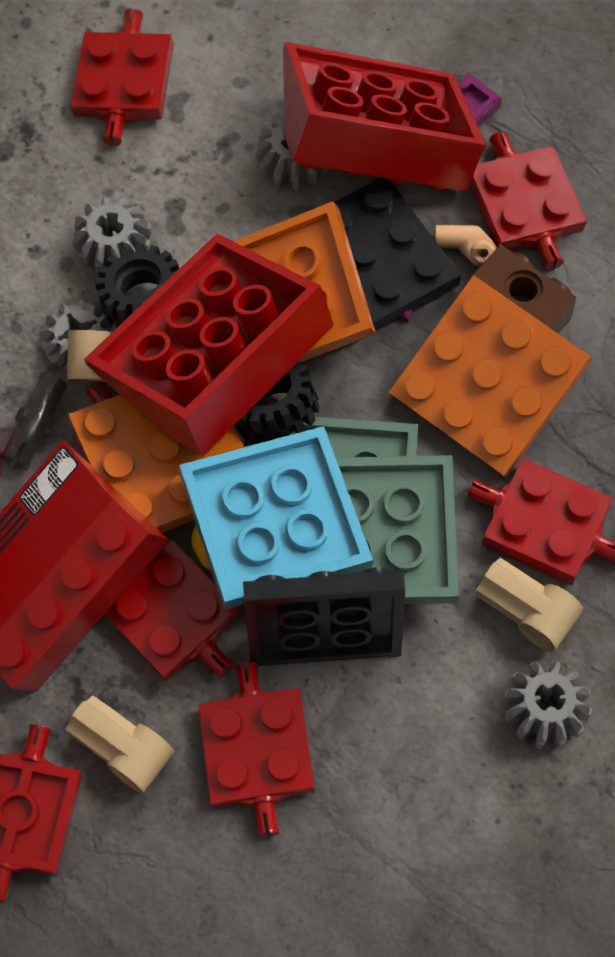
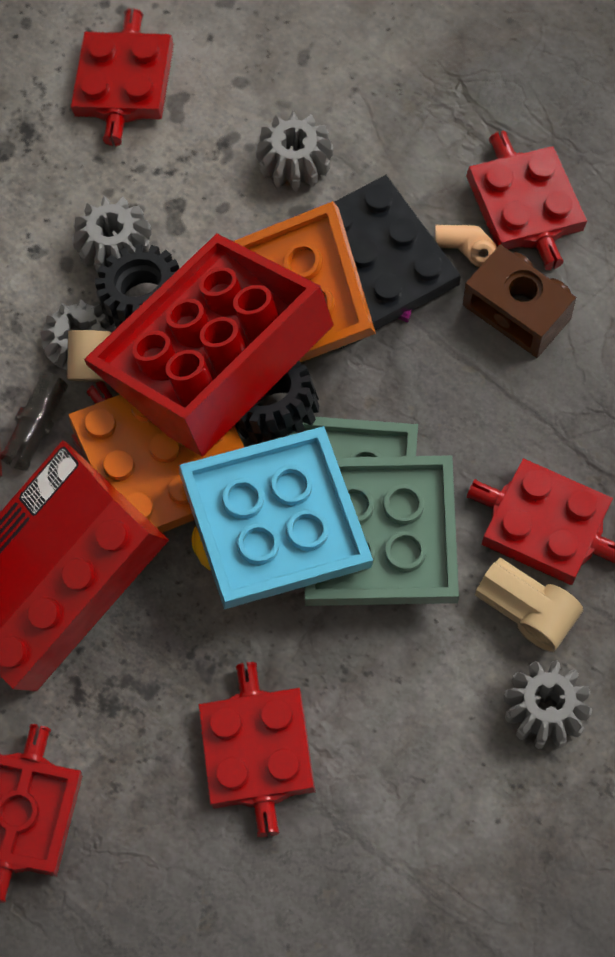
(131, 751): tan piece -> none
(173, 614): red plate -> none
(325, 616): black plate -> none
(378, 119): red slope -> none
(479, 98): magenta tile -> none
(490, 375): orange plate -> none

